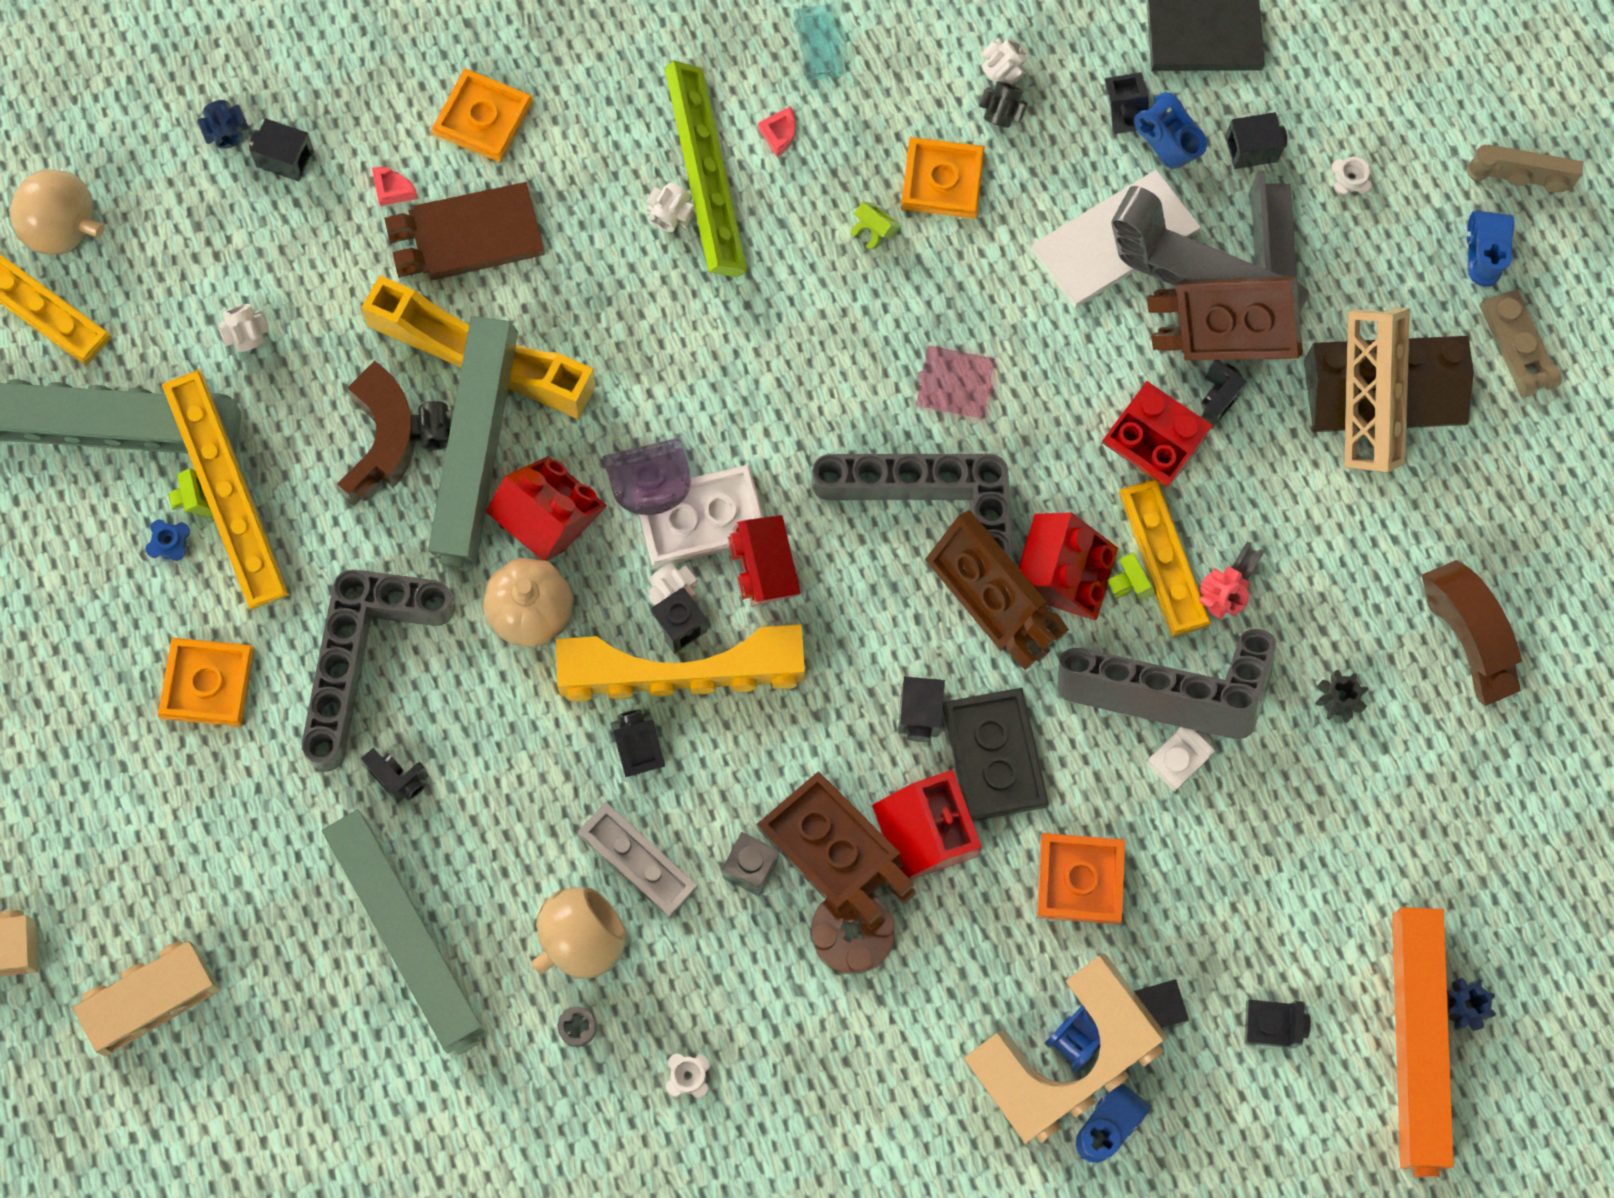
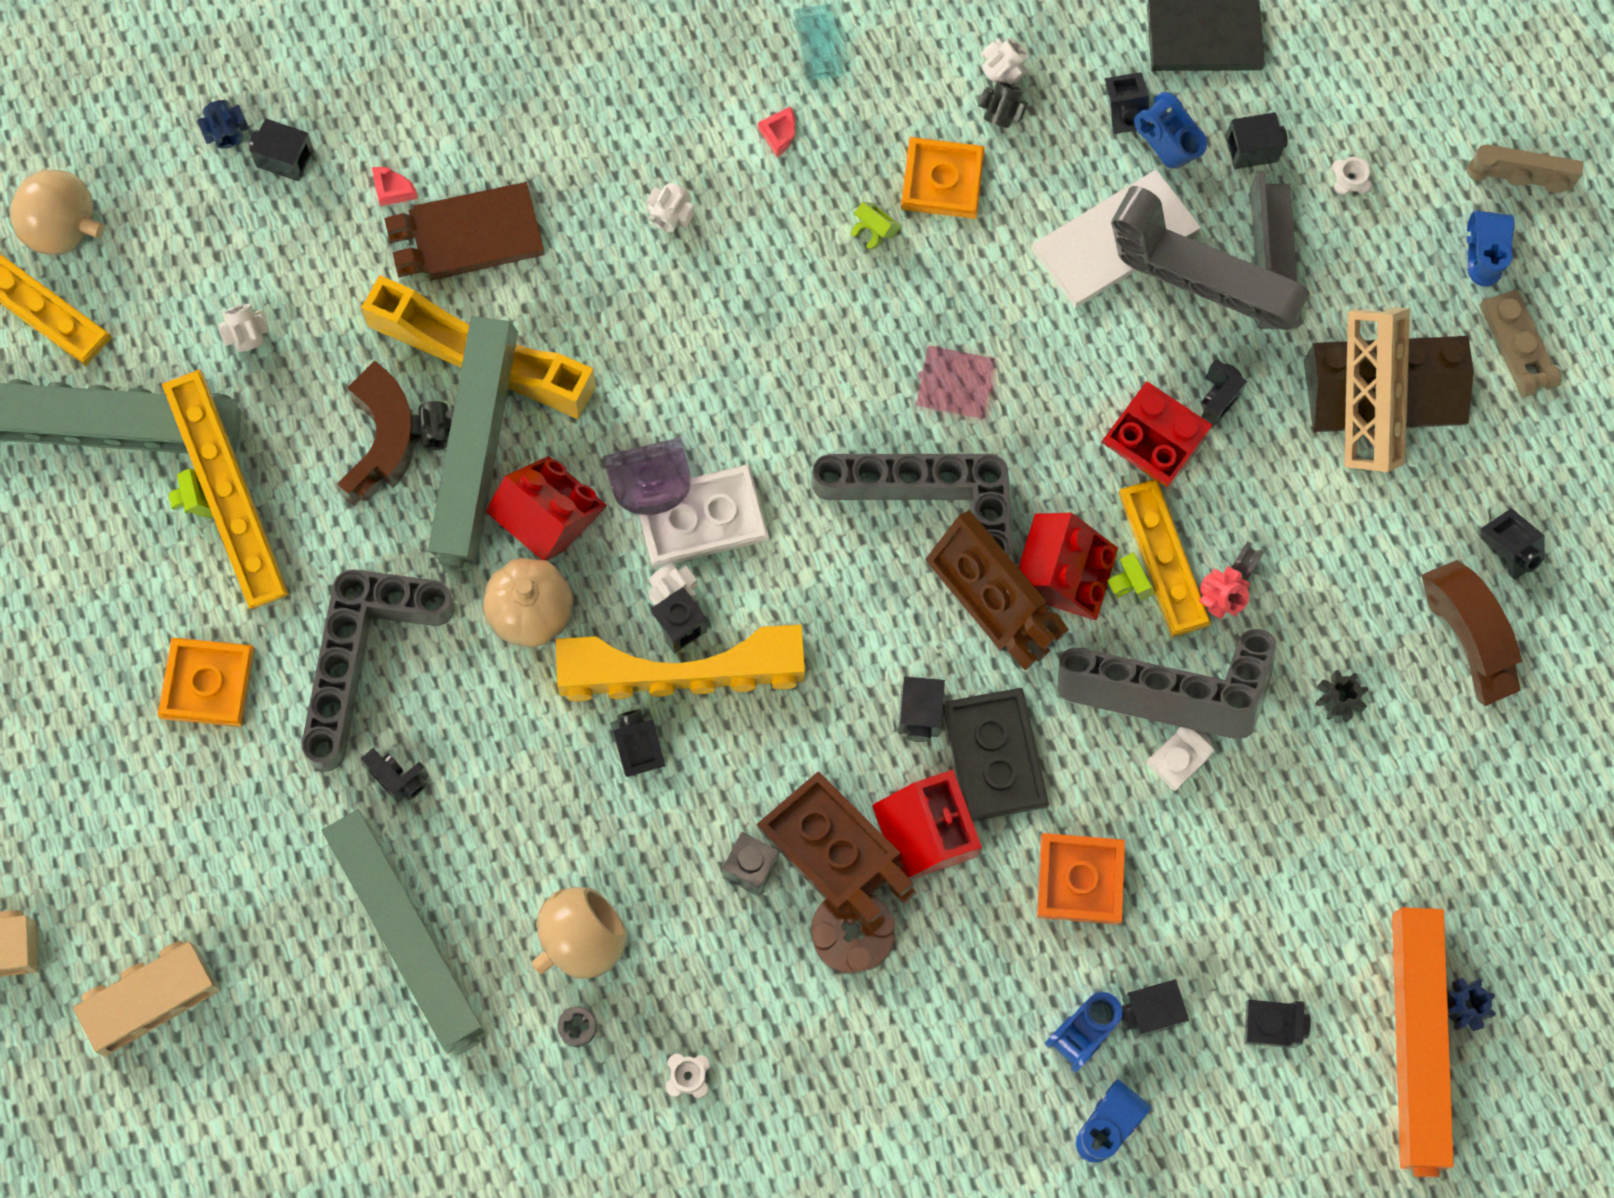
(176, 548): blue plate -> none
(482, 115): light orange tile -> none
(637, 860): light grey plate -> none
(705, 169): lime plate -> none
(764, 559): red slope -> none
(1036, 1102): tan arch -> none
(1230, 319): reddish brown tile -> none
(1516, 542): none -> black bracket

